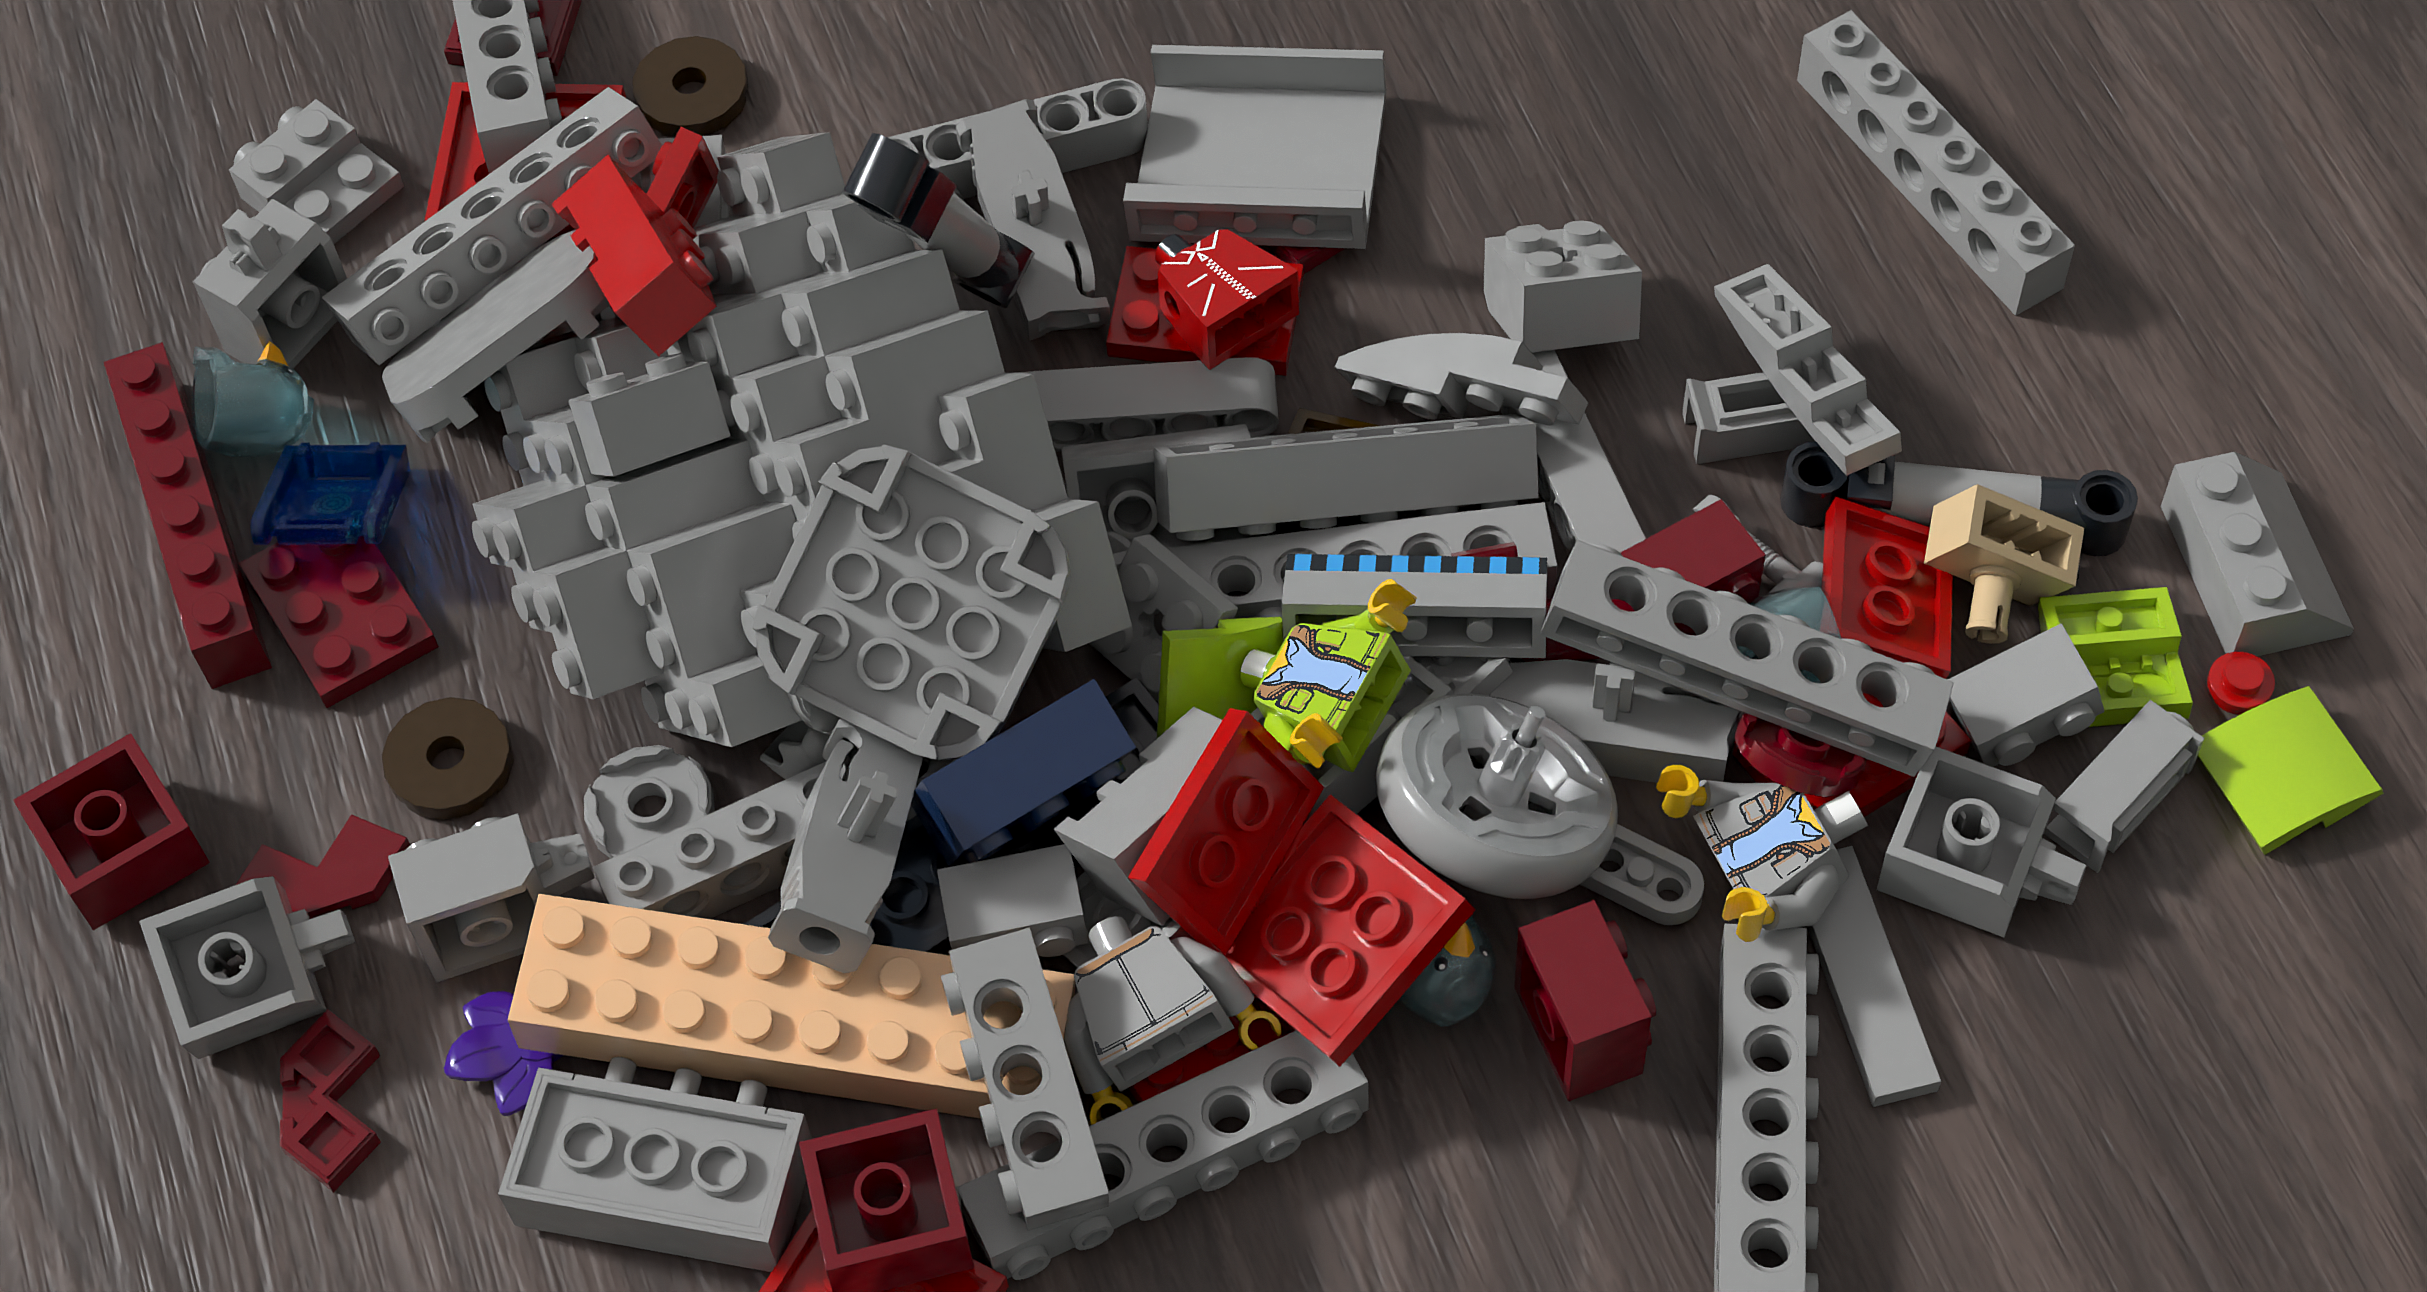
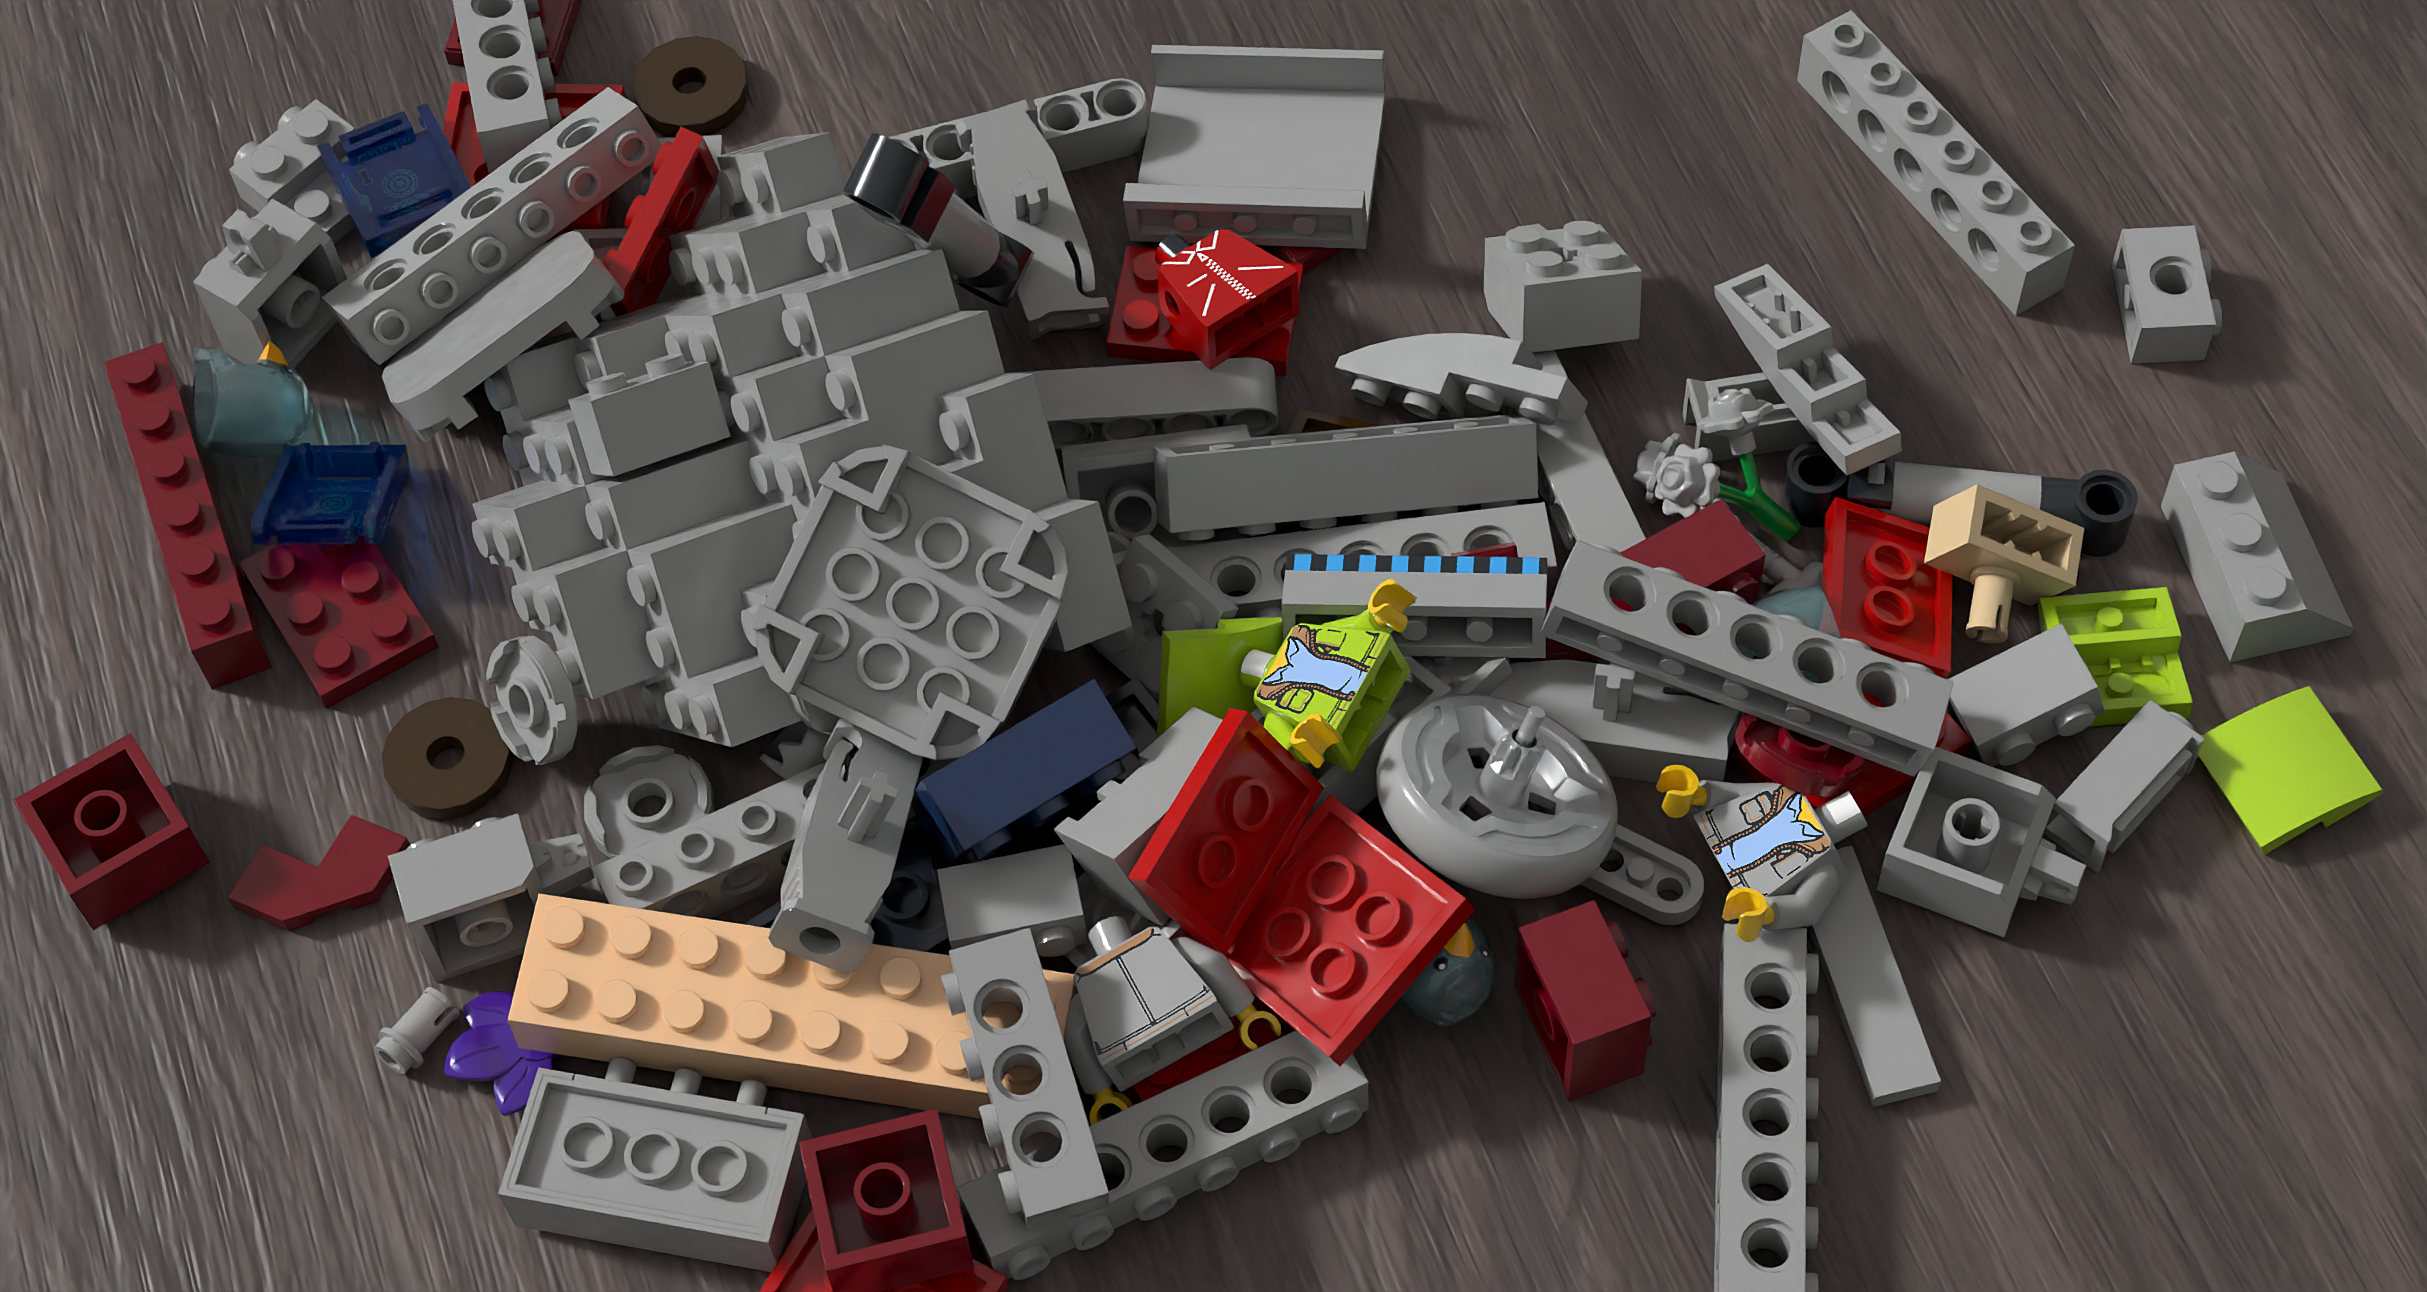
(274, 985): light grey hinge -> none
(313, 1077): dark red tile -> none
(394, 176): none -> clear blue container
(415, 1031): none -> light grey pin
(534, 700): none -> light grey tile
(644, 255): red wedge -> none
(1688, 478): none -> light grey plant
(2165, 294): none -> light grey brick
(2240, 682): red plate -> none

